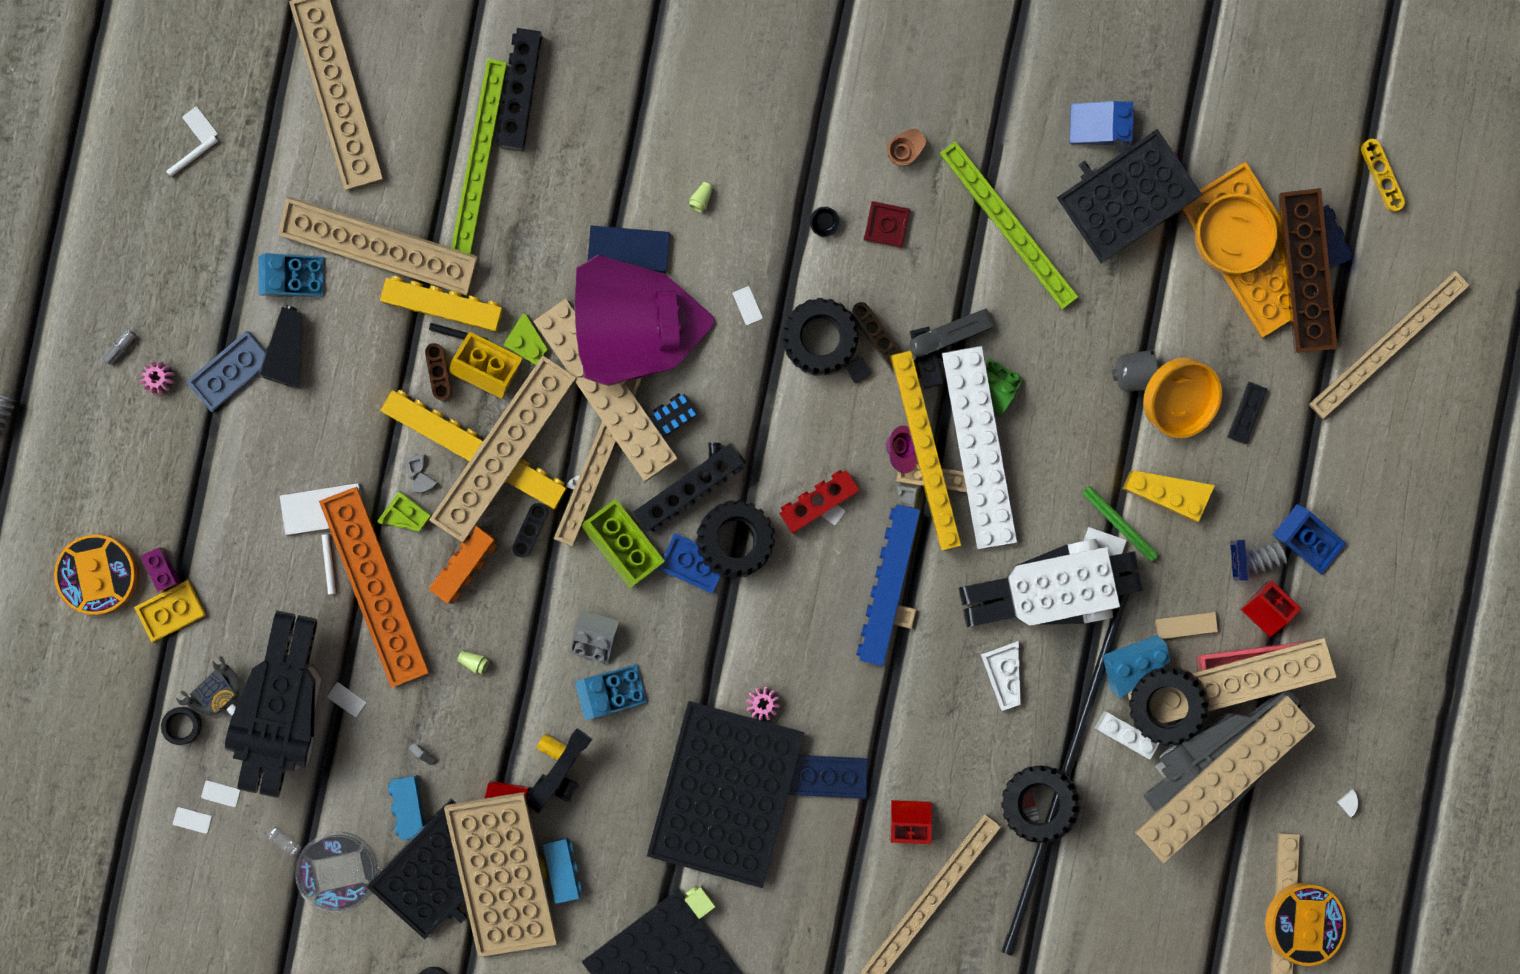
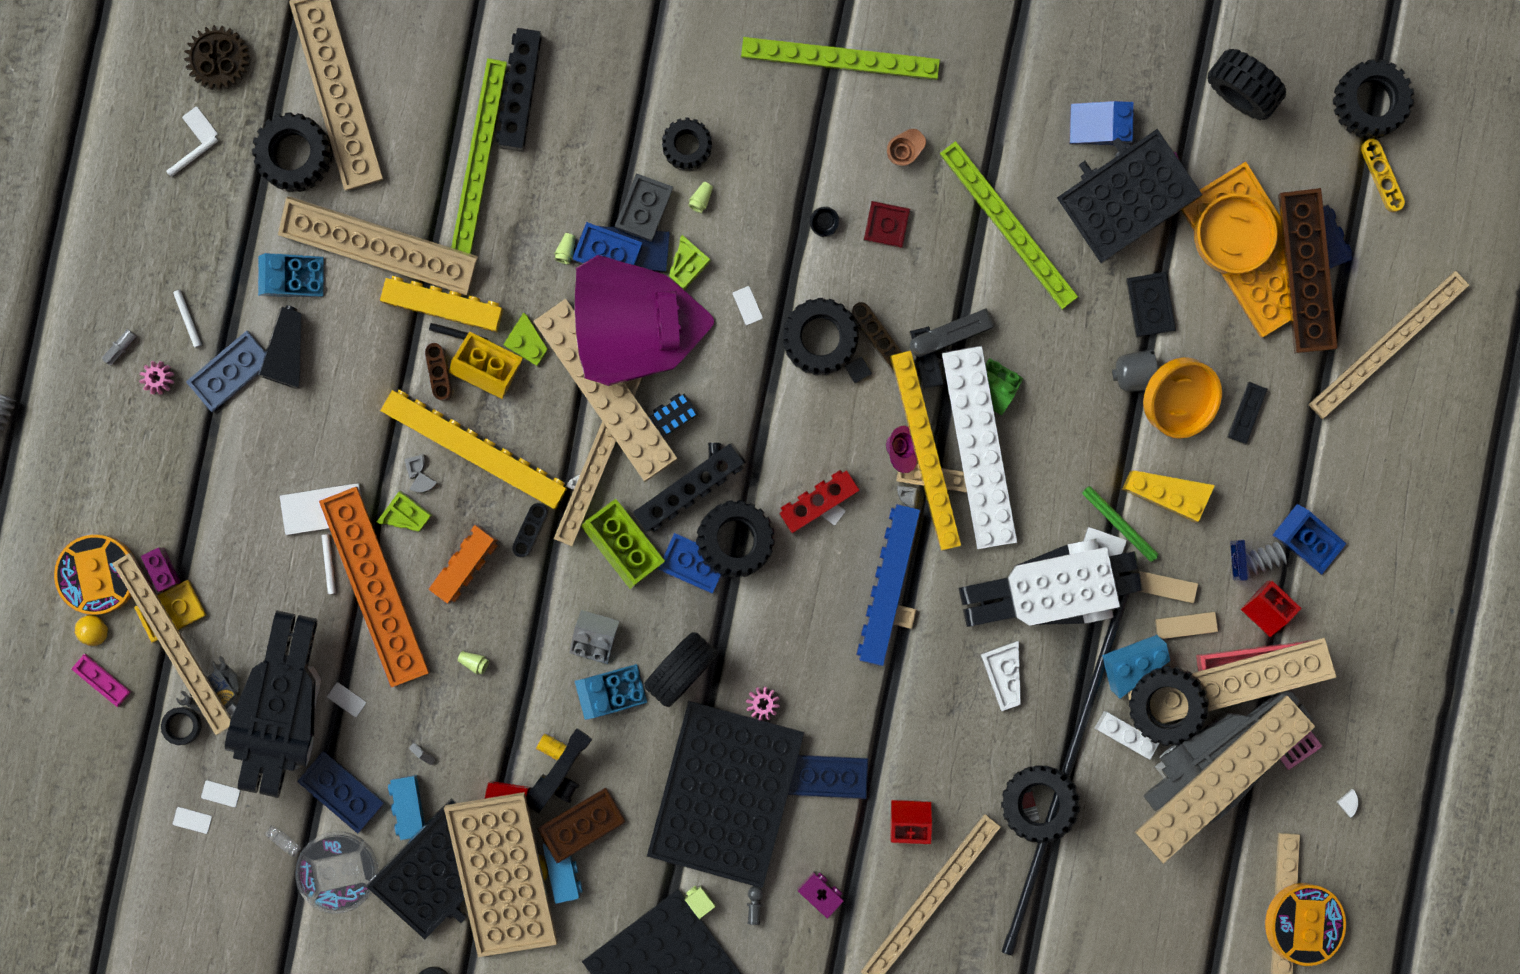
(91, 630): none -> yellow hair
(101, 680): none -> dark pink tile
(173, 643): none -> tan plate
(187, 318): none -> white bar
(234, 55): none -> dark brown gear
(270, 137): none -> black tyre
(340, 792): none -> dark blue plate
(502, 449): tan plate -> none
(565, 250): none -> yellowish green cone
(581, 825): none -> reddish brown tile
(607, 243): none -> blue plate
(644, 207): none -> dark grey plate
(680, 669): none -> black tyre
(681, 128): none -> black tyre
(687, 263): none -> lime wing
(755, 895): none -> dark grey pin
(809, 891): none -> magenta brick
(840, 58): none -> lime plate
(1150, 304): none -> black tile
(1168, 587): none -> tan tile
(1246, 84): none -> black tyre
(1303, 755): none -> bright pink slope
(1394, 84): none -> black tyre

